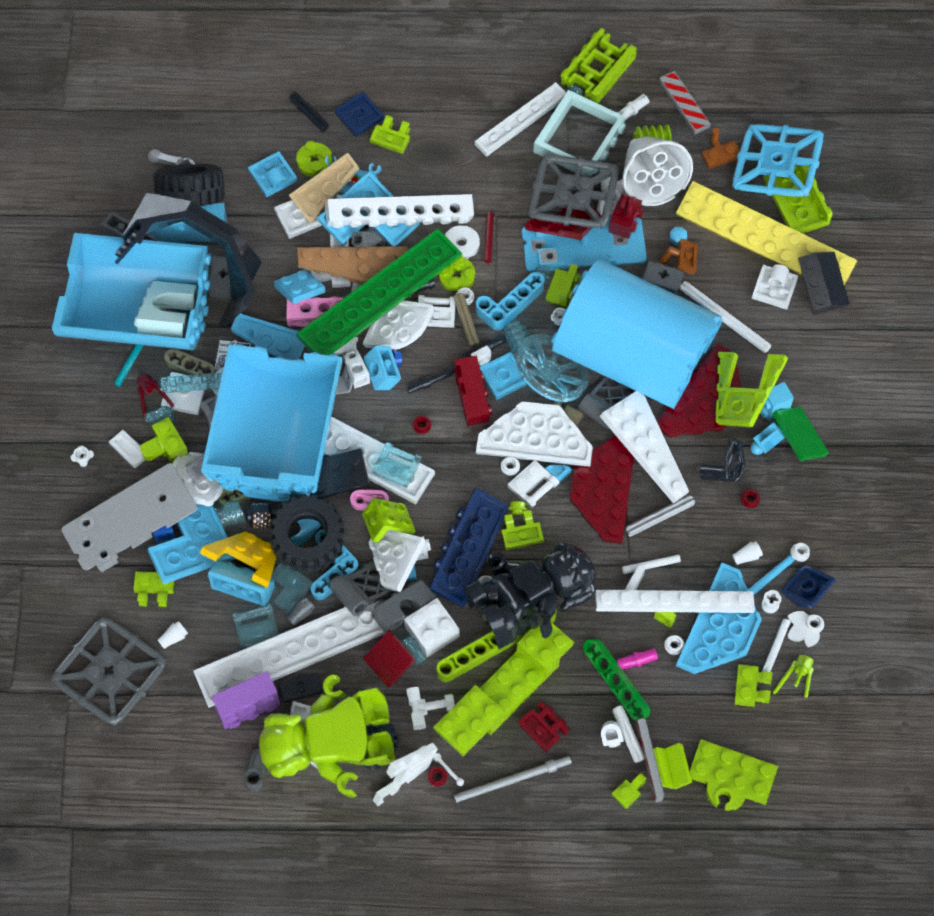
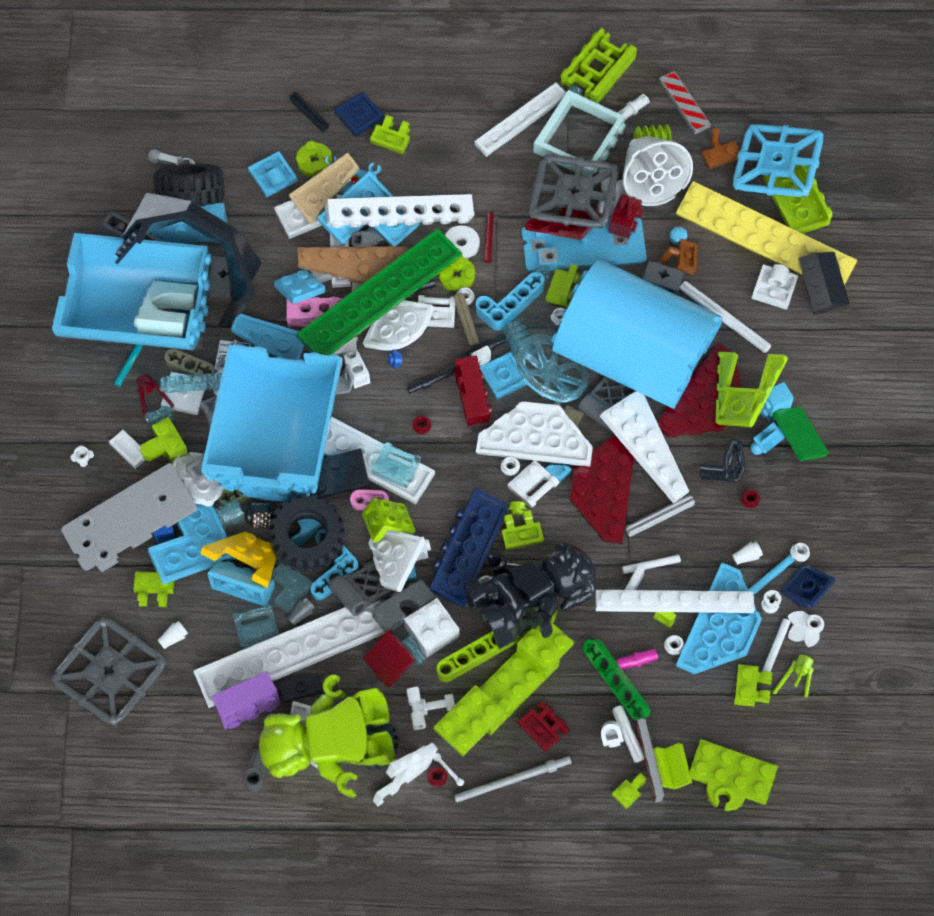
(382, 368): medium azure brick -> none

